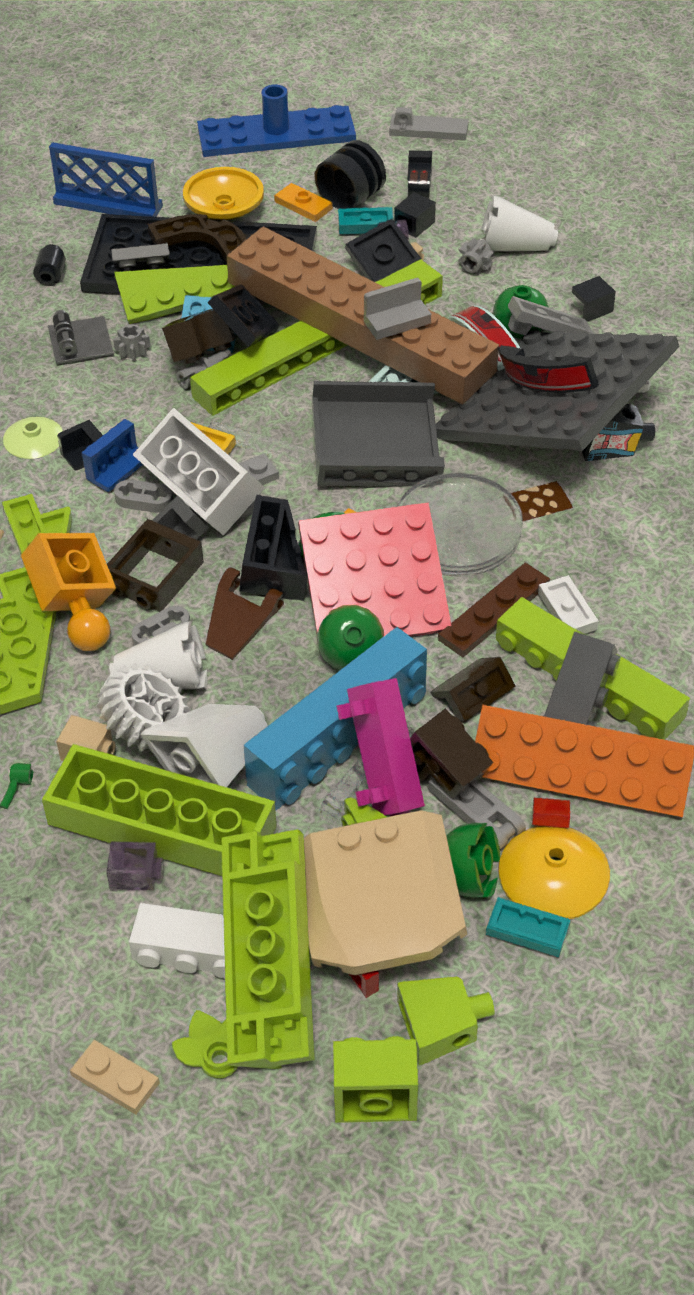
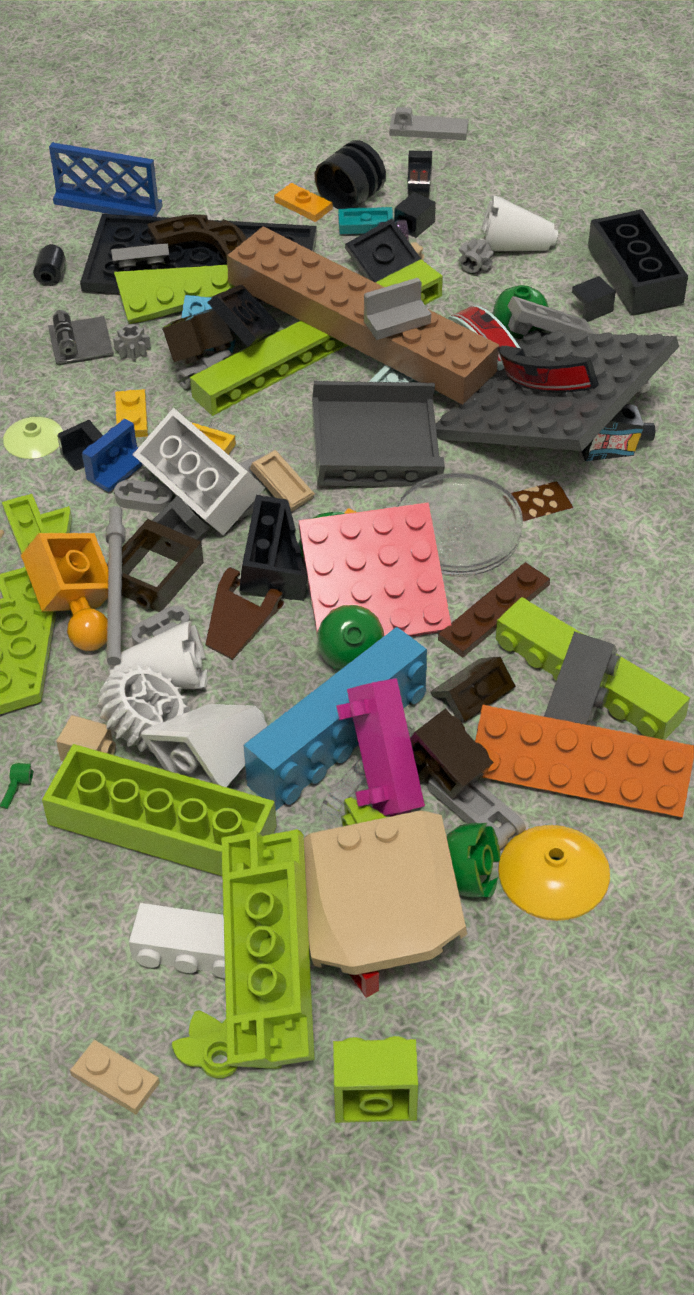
(115, 538): none -> light grey bar
(132, 406): none -> yellow plate
(133, 866): brick -> none
(223, 193): yellow dish -> none
(275, 127): blue plate -> none
(282, 480): none -> tan tile
(441, 1015): lime torso -> none
(528, 927): teal plate -> none
(551, 812): red tile -> none
(568, 604): white plate -> none
(637, 261): none -> black brick

